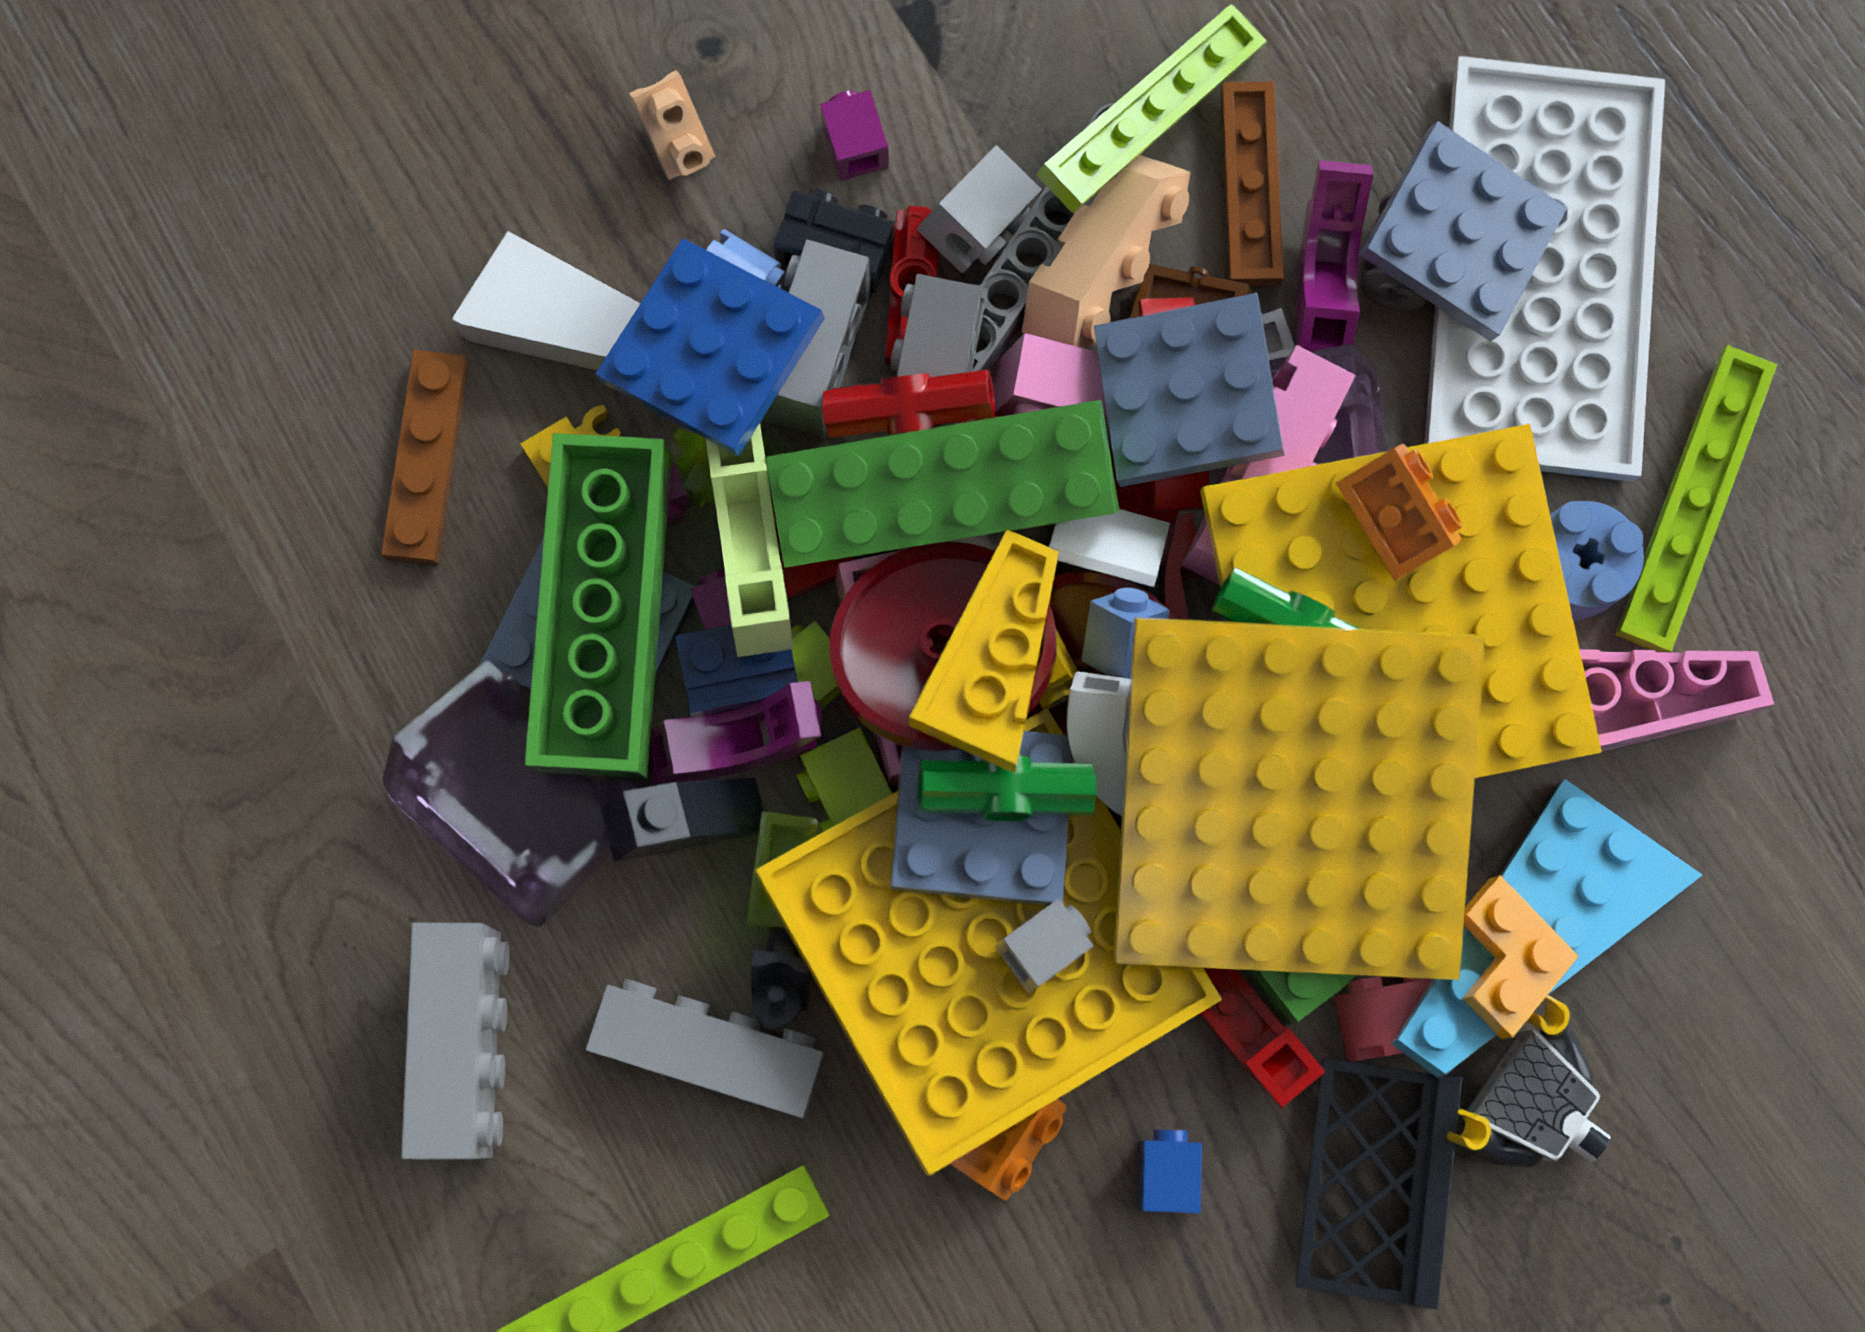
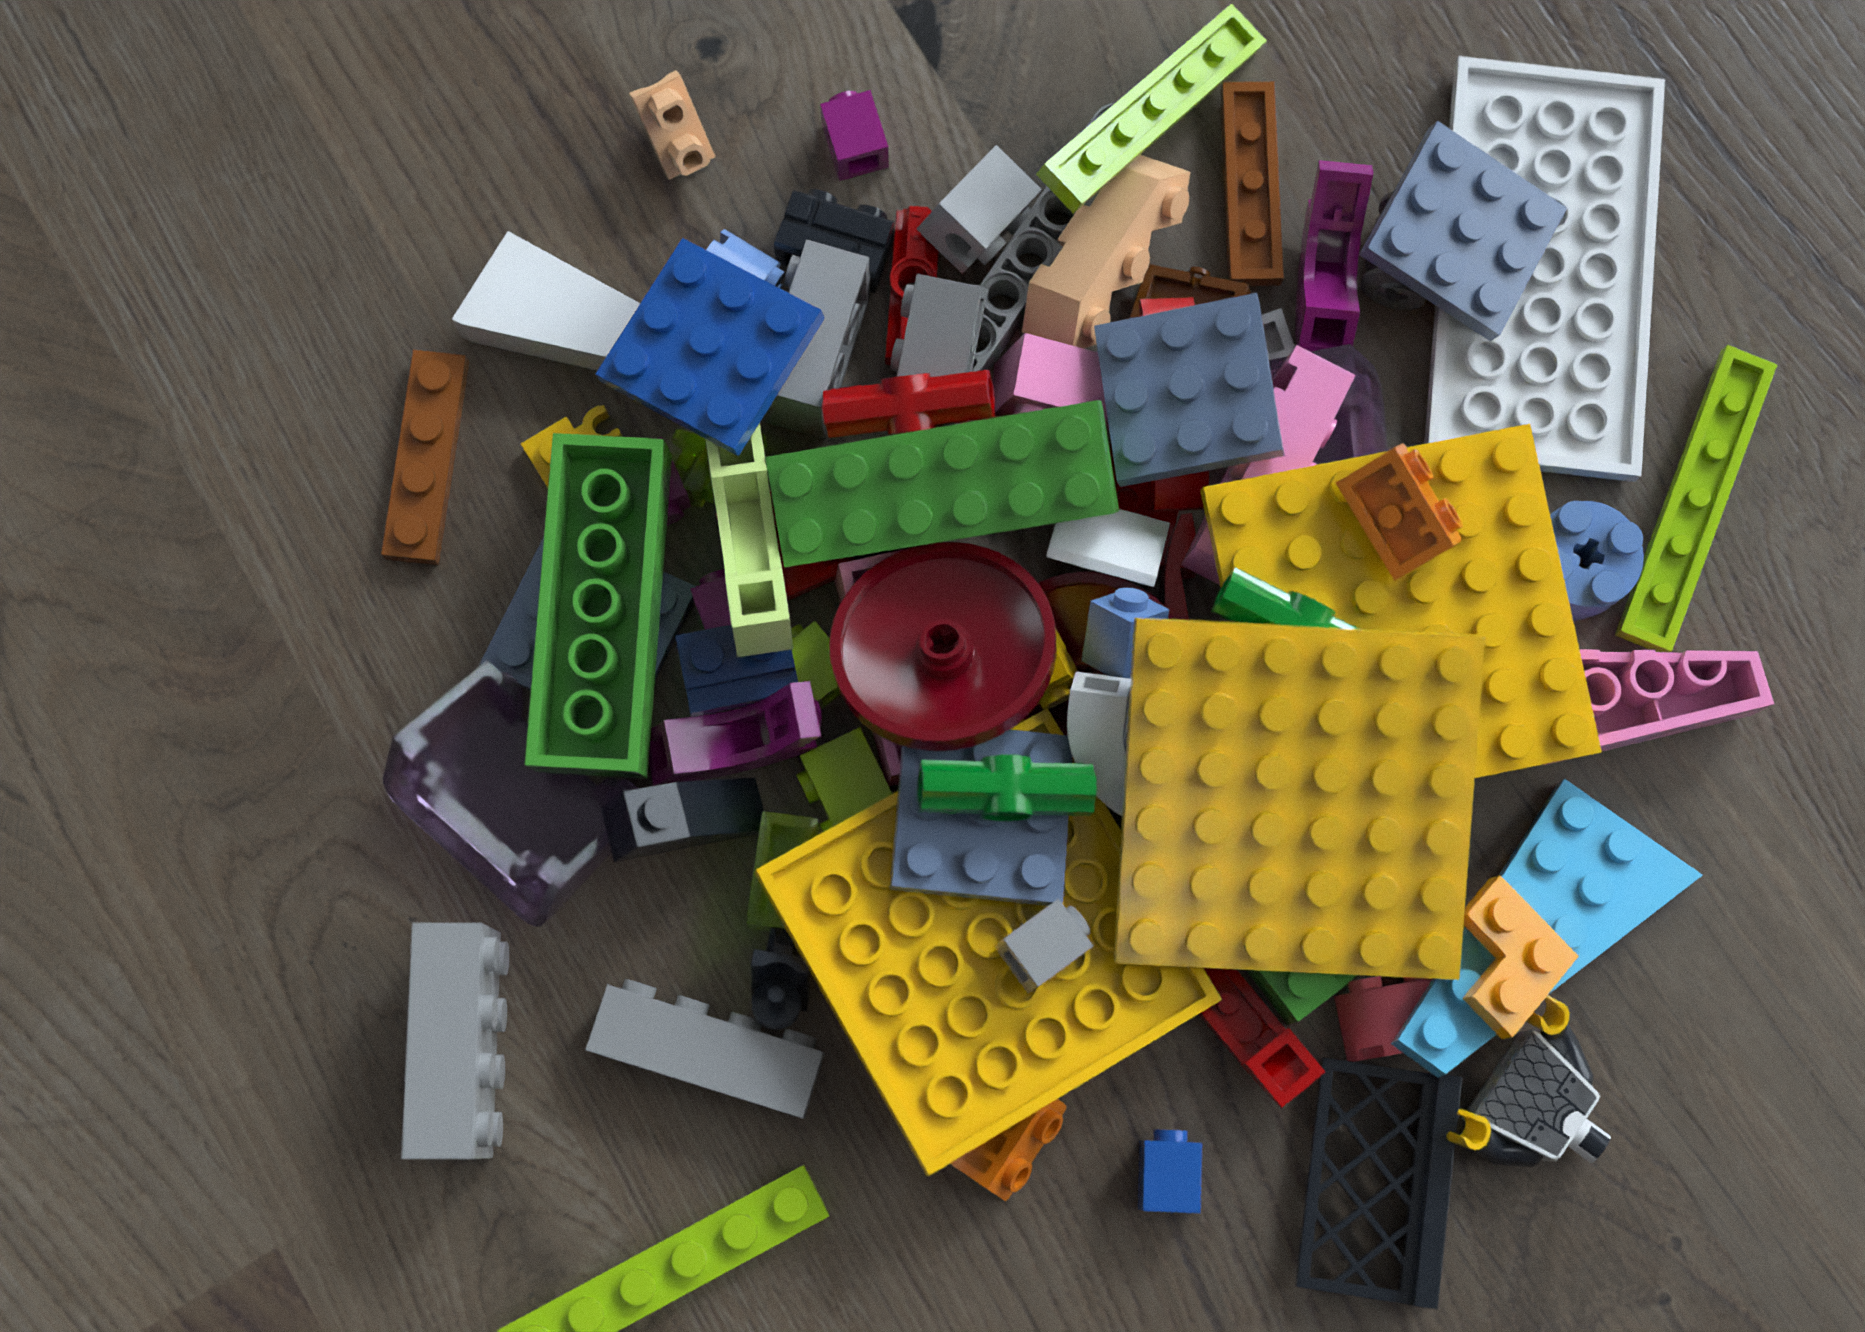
(989, 664): yellow wing -> none

